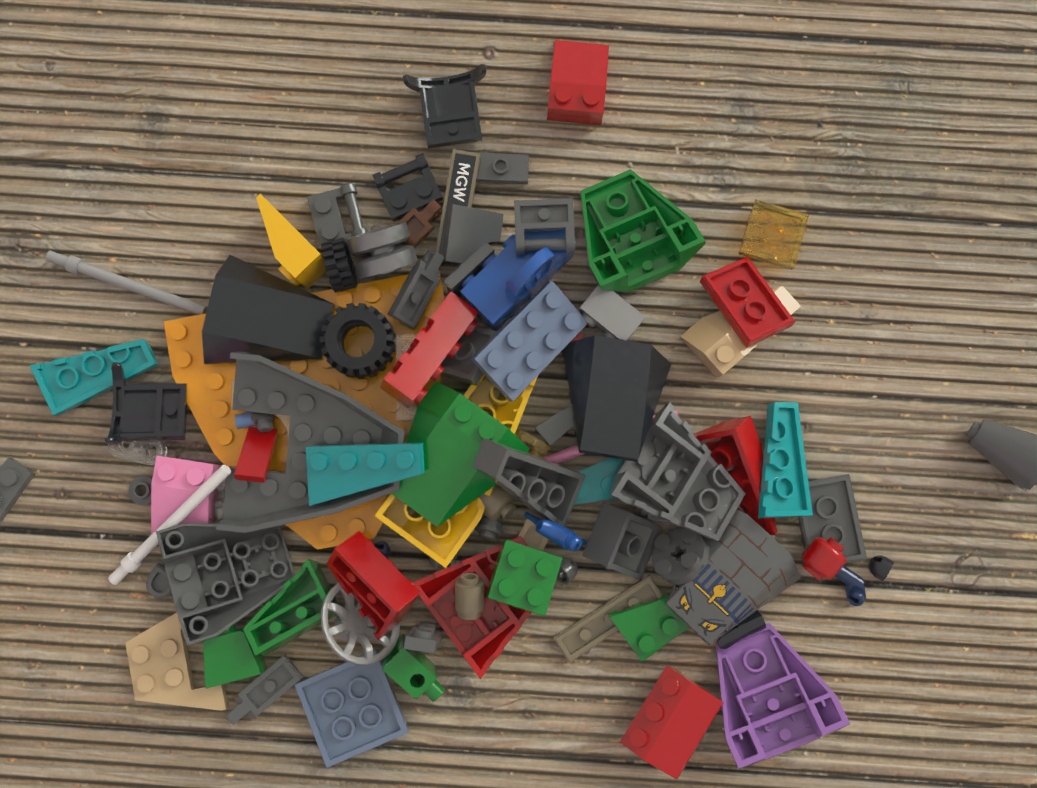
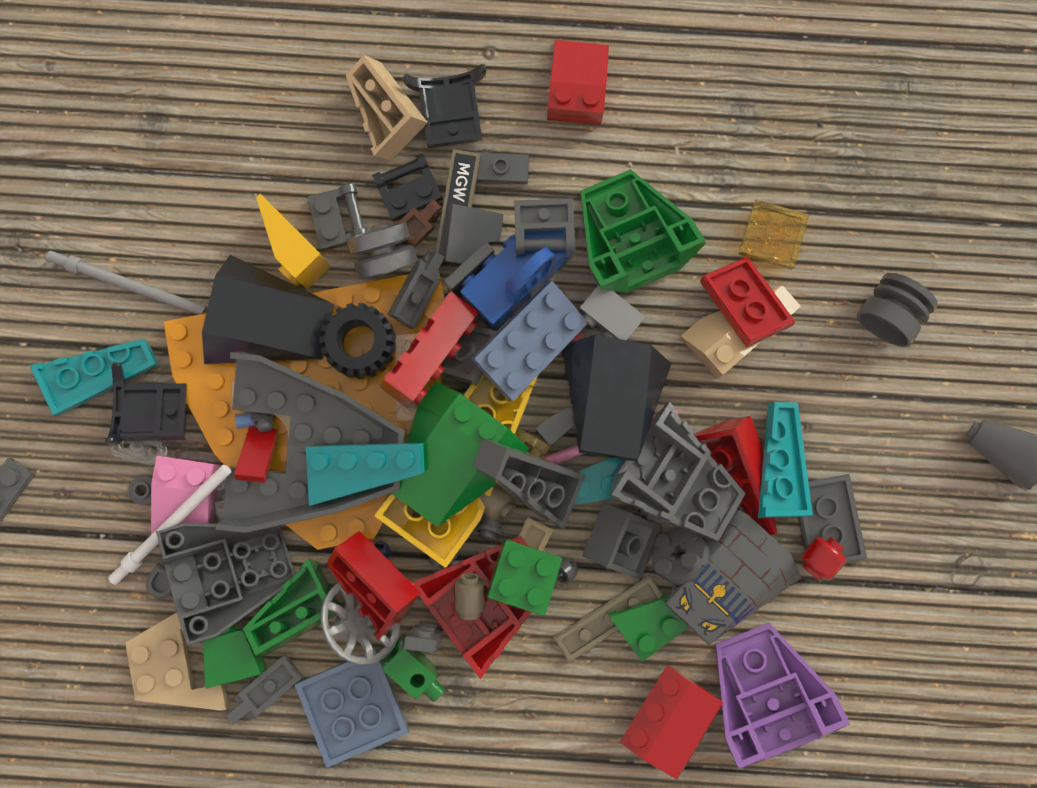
(339, 265): black tyre -> none
(385, 107): none -> tan wedge
(557, 533): blue arm -> none
(747, 627): black bar -> none
(853, 585): dark blue arm -> none
(880, 566): black hinge -> none
(897, 309): none -> dark grey wheel

